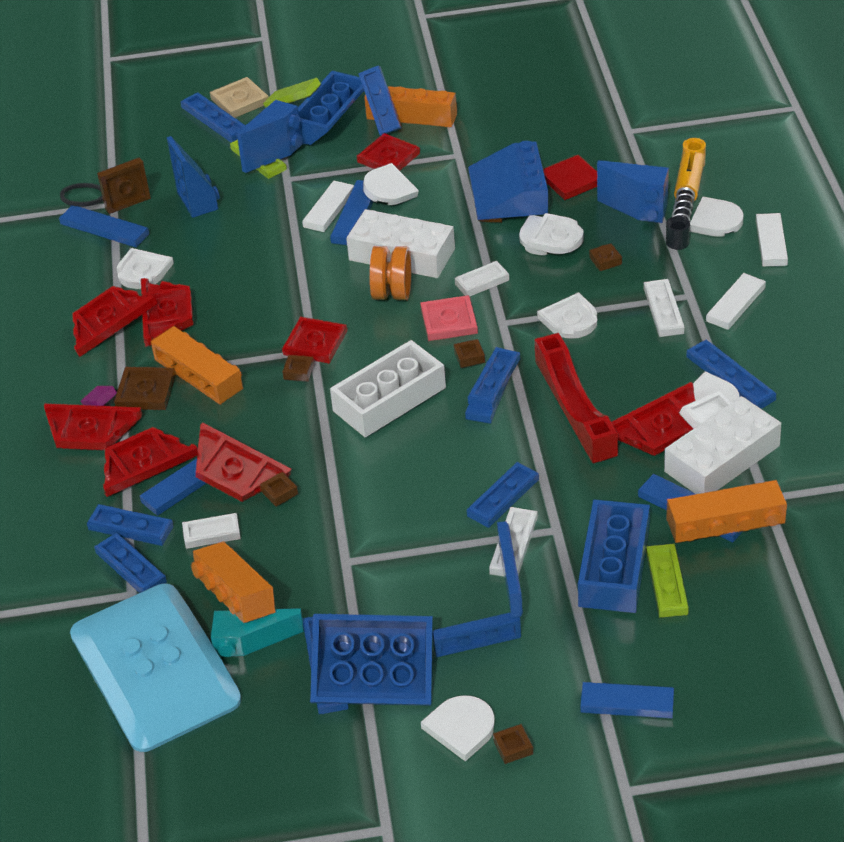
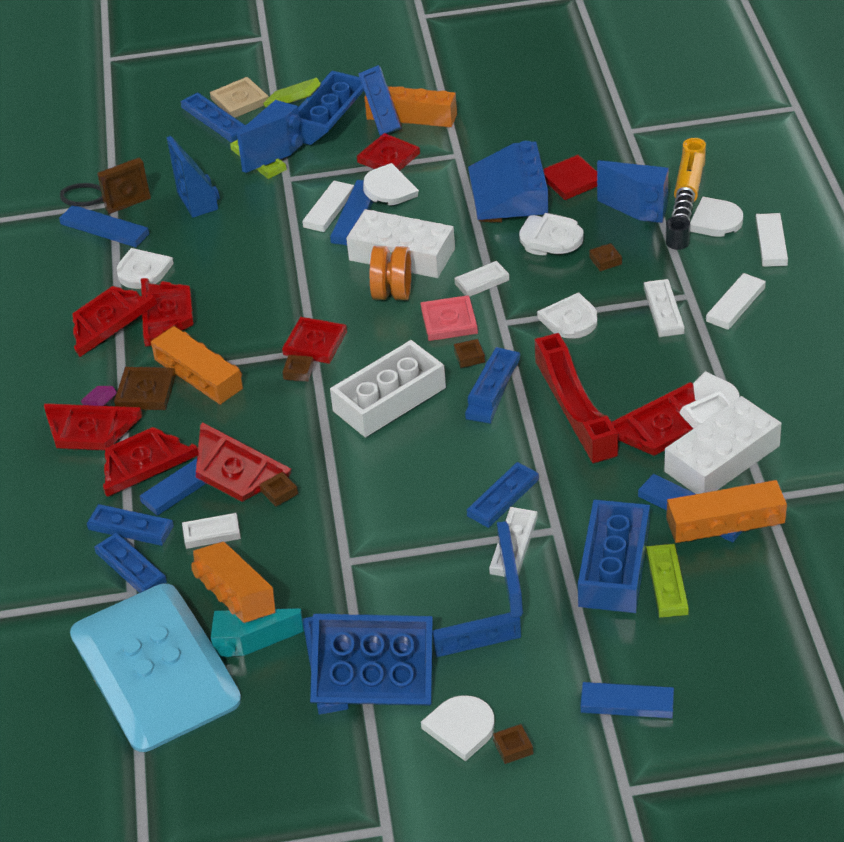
(720, 365): blue tile -> none

